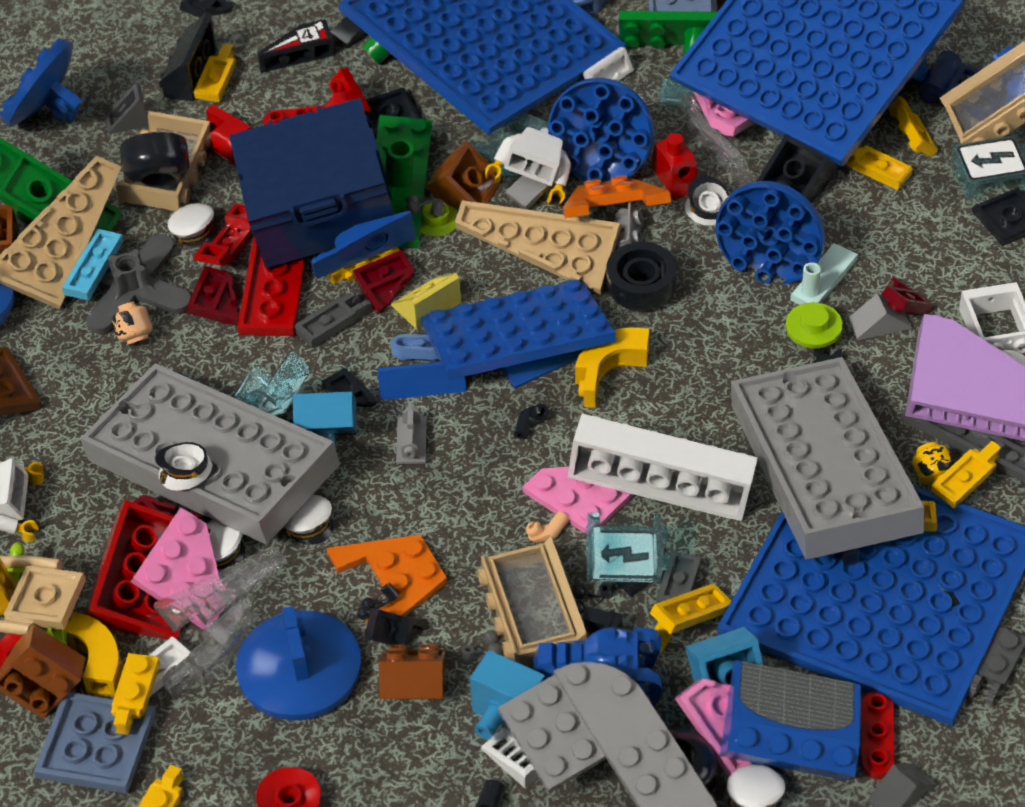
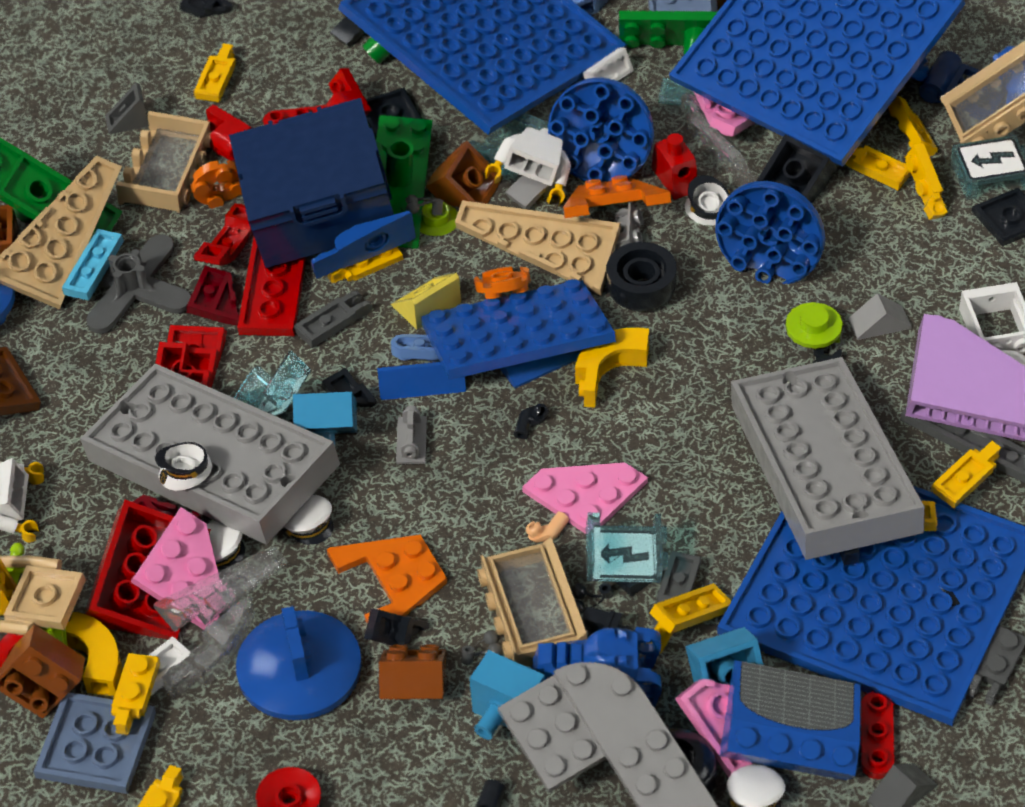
(44, 87): blue bracket -> none
(132, 323): light nougat head -> none
(154, 158): black piece -> none
(189, 59): black slope -> none
(193, 224): white piece -> none
(196, 355): none -> red slope
(215, 195): none -> orange plate
(299, 46): black slope -> none
(368, 603): black piece -> none
(384, 279): dark red wing -> none
(502, 280): none -> orange plate
(523, 776): white slope -> none
(661, 467): white brick -> none
(823, 277): light aqua piece -> none
(903, 298): dark red wing -> none
(926, 181): none -> yellow hinge
(931, 462): yellow head -> none

